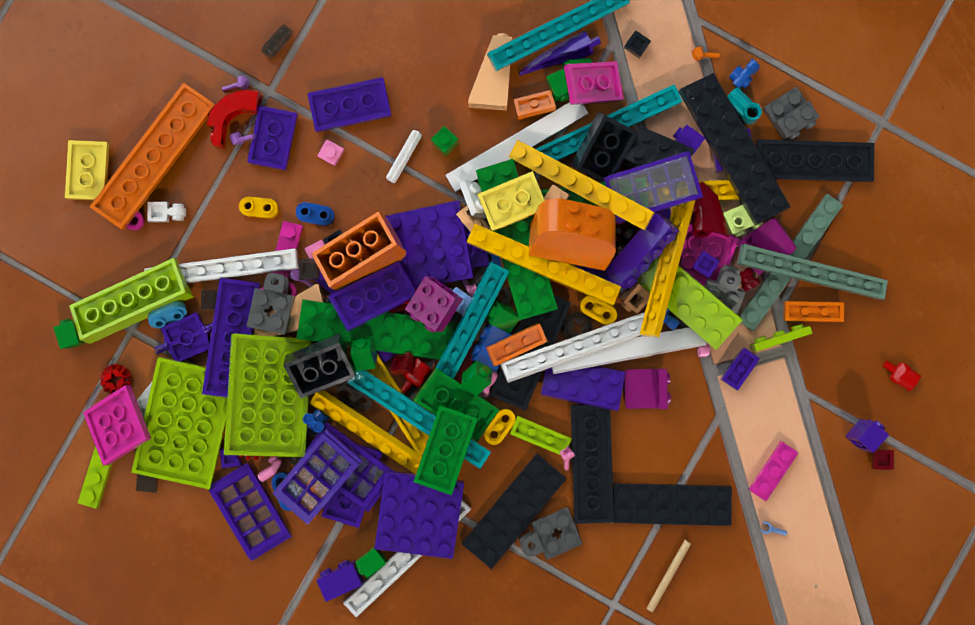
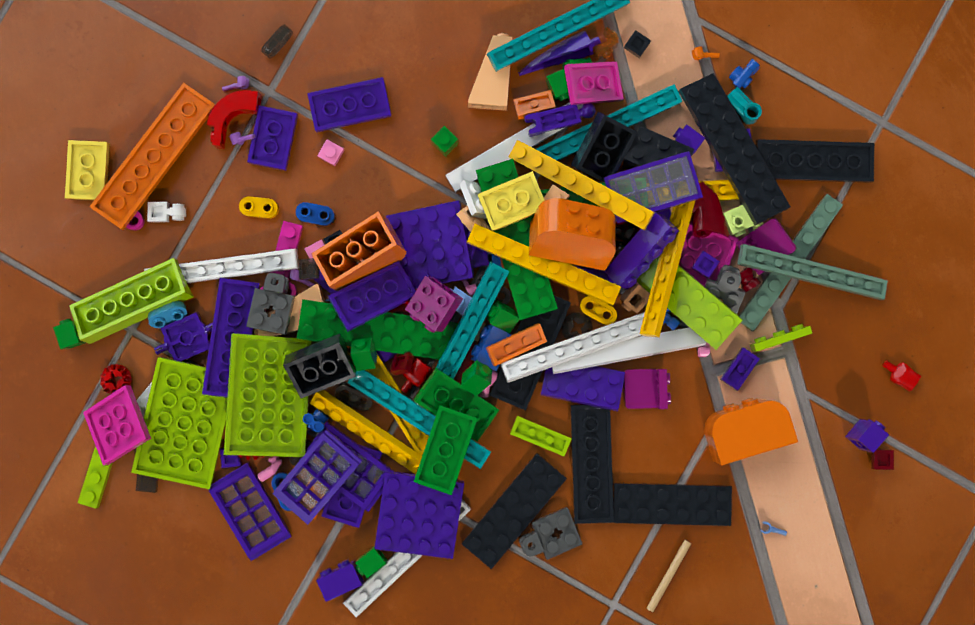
(208, 299): clear smoke tile -> none
(403, 156): white axle -> none
(499, 426): yellow plate -> none
(558, 118): none -> dark purple plate
(566, 455): bright pink hand -> none
(606, 49): none -> clear orange bracket
(748, 430): none -> orange brick
(773, 471): dark pink plate -> none
(791, 114): dark grey plate -> none
(813, 311): orange plate -> none

